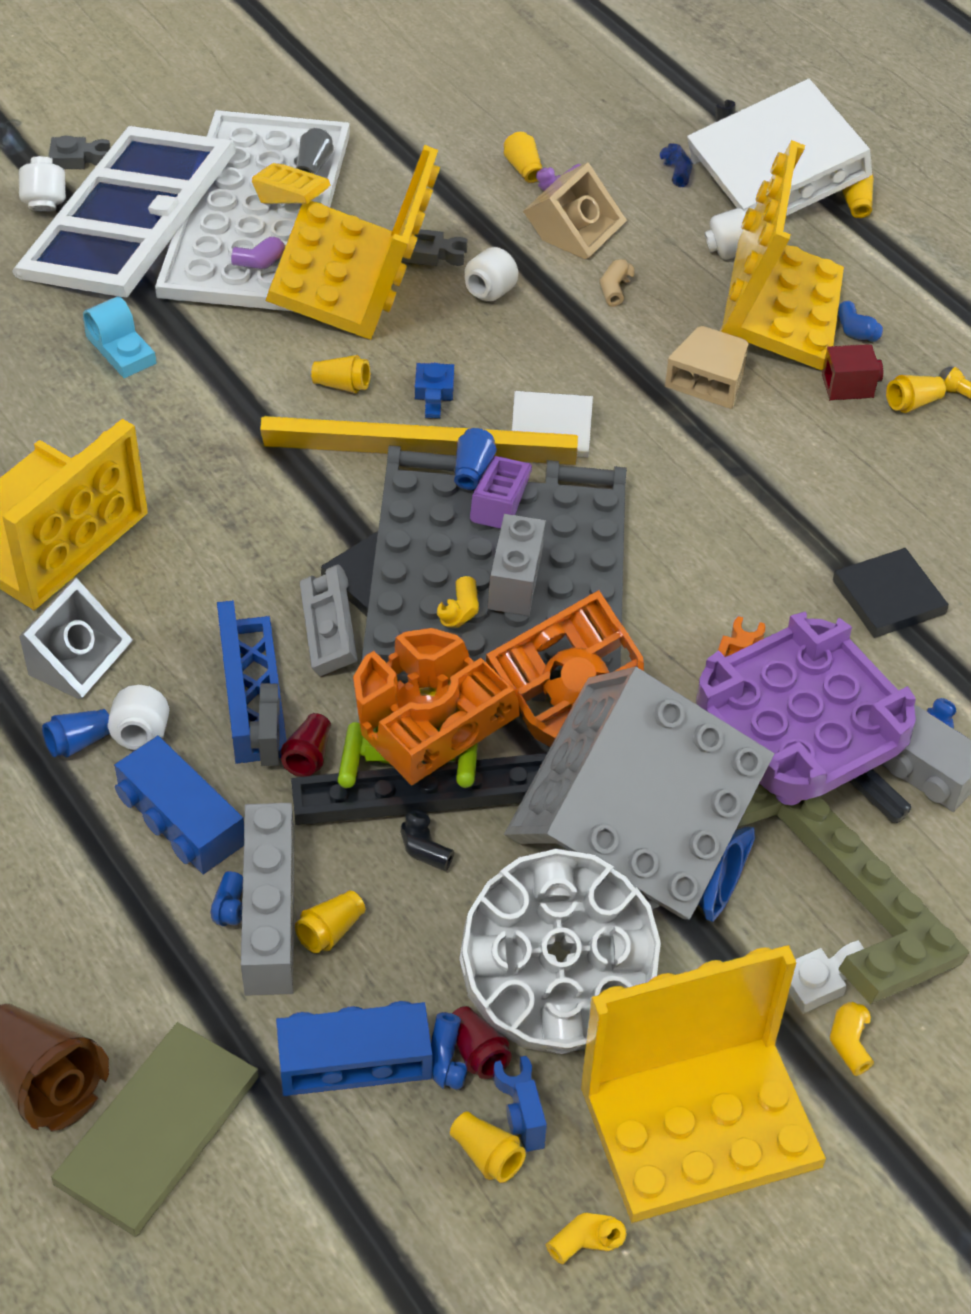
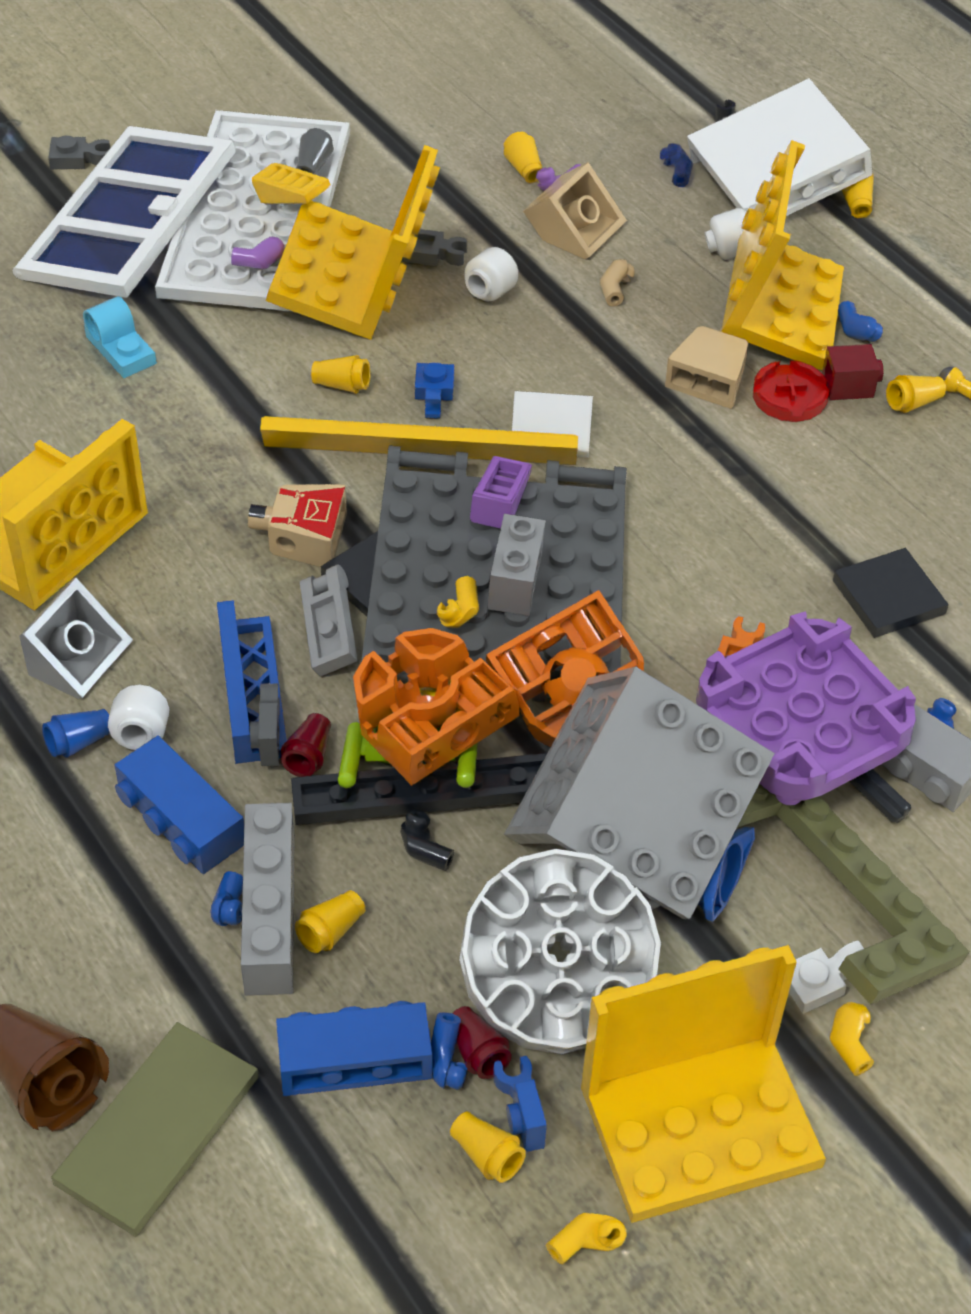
(42, 184): white head -> none
(303, 522): none -> tan torso
(473, 457): blue cone -> none
(790, 391): none -> red tile

